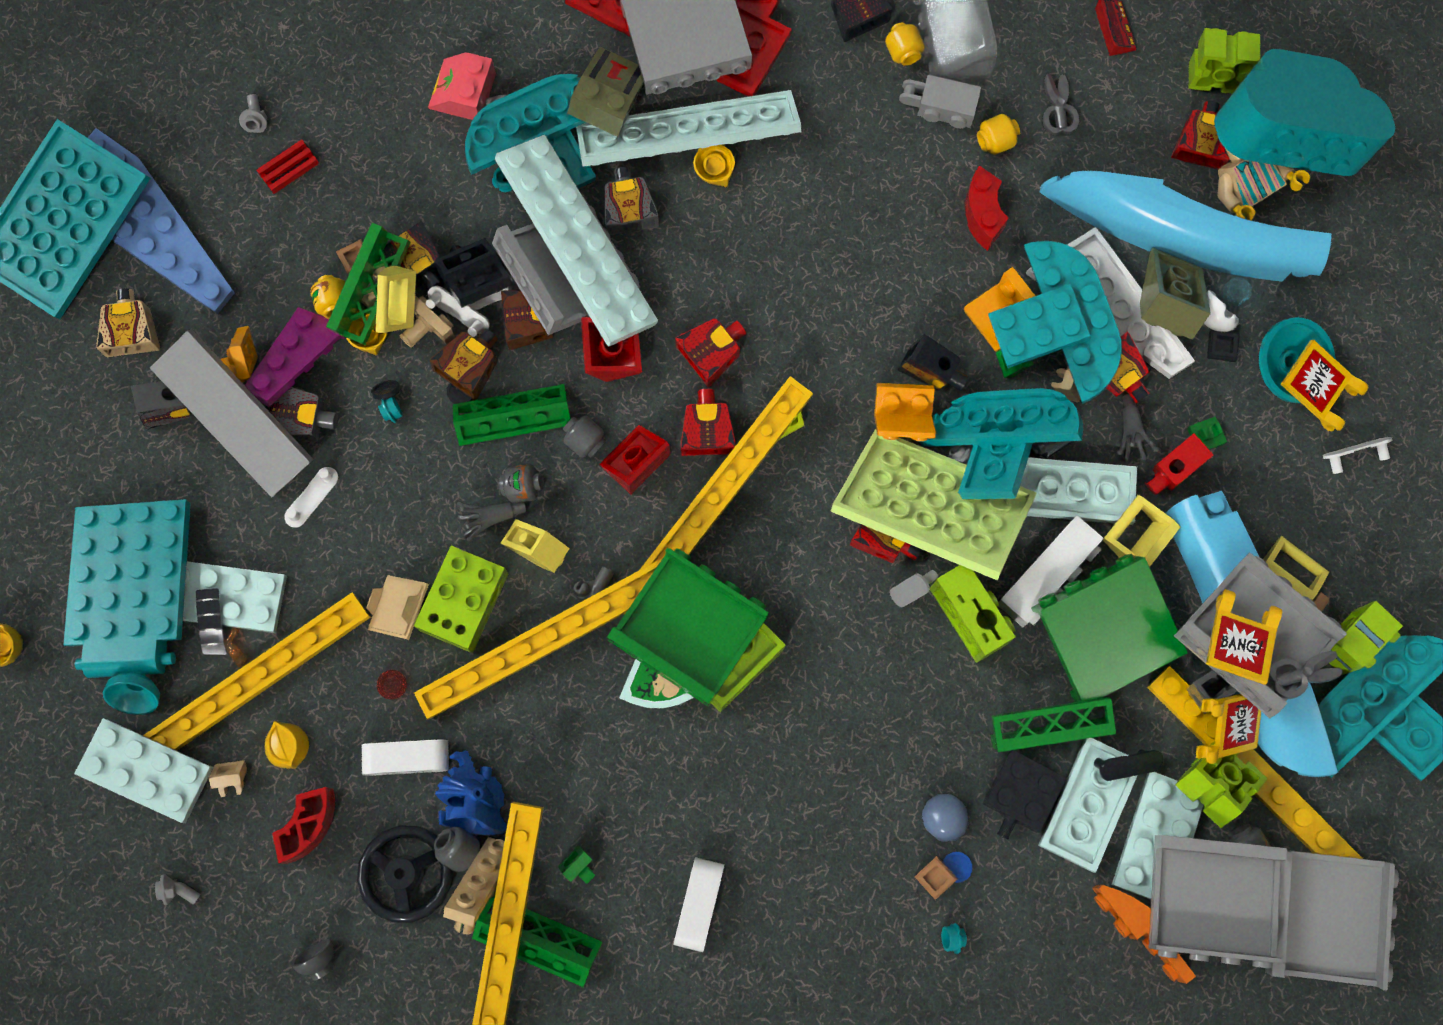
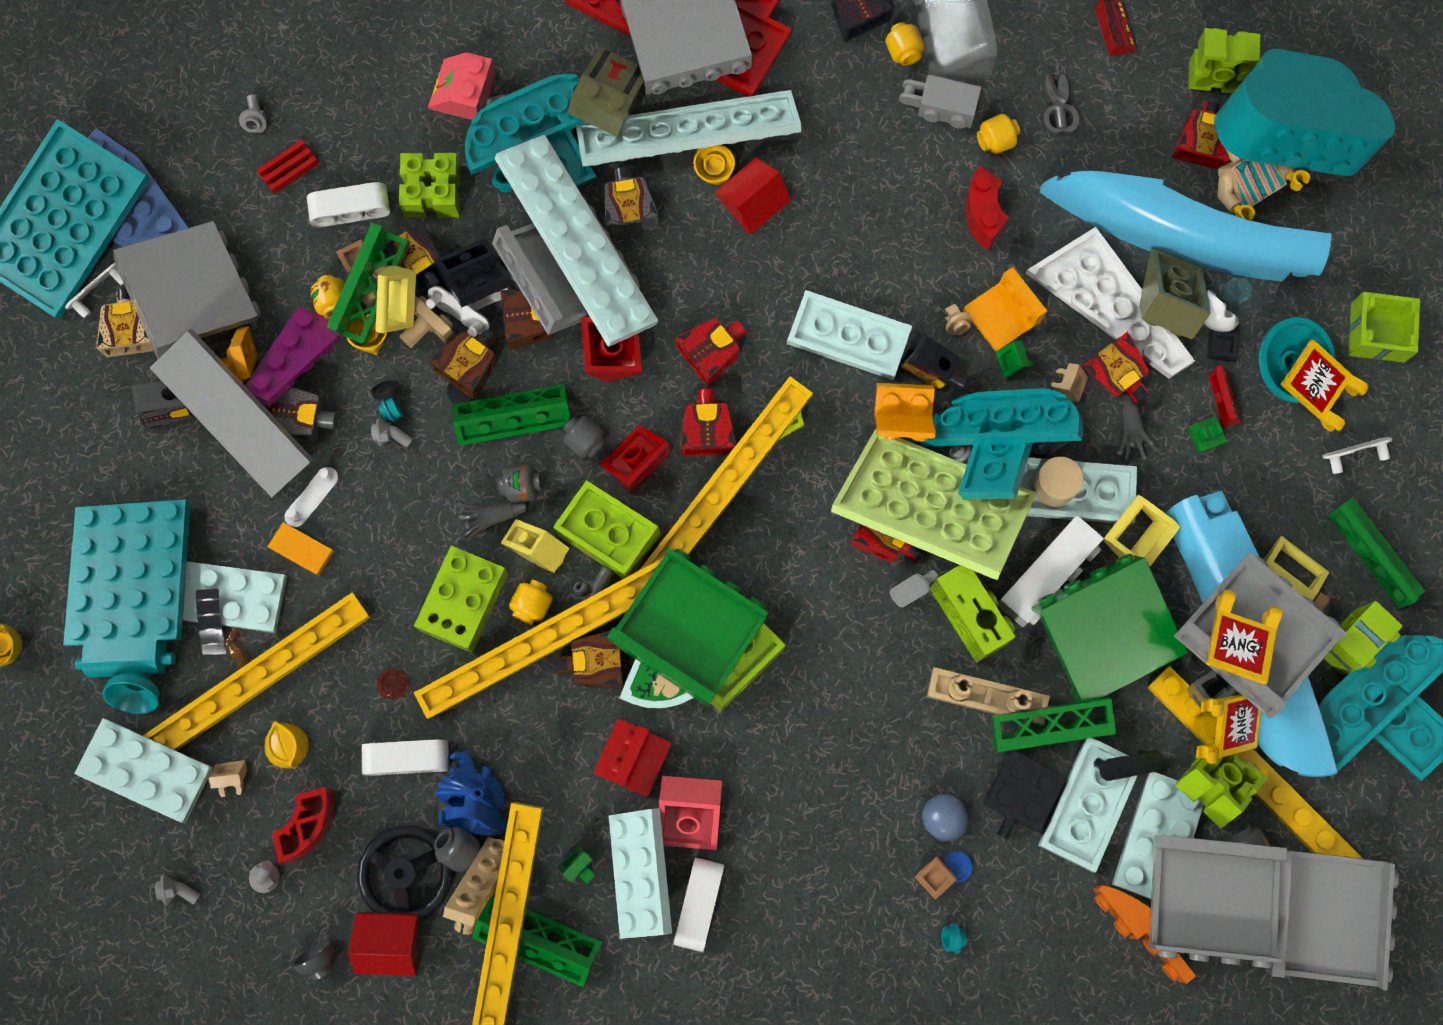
(78, 305): none -> white piece
(185, 285): none -> light grey panel
(264, 877): none -> light grey plate
(300, 549): none -> light orange tile
(348, 204): none -> white beam
(383, 431): none -> light grey plate
(384, 944): none -> red slope
(396, 606): tan piece -> none
(444, 177): none -> lime brick
(530, 602): none -> yellow head
(593, 663): none -> torso
(607, 530): none -> lime piece
(632, 757): none -> red bracket
(640, 874): none -> light aqua plate
(690, 812): none -> coral slope
(754, 195): none -> red slope
(849, 335): none -> light aqua plate
(957, 321): none -> tan plate
(984, 694): none -> tan plate
(1058, 481): none -> tan piece
(1065, 316): teal plate -> none
(1186, 458): red torso -> none
(1225, 397): none -> red slope
(1307, 673): flat silver piece -> none
(1376, 553): none -> green fence
(1384, 327): none -> lime container

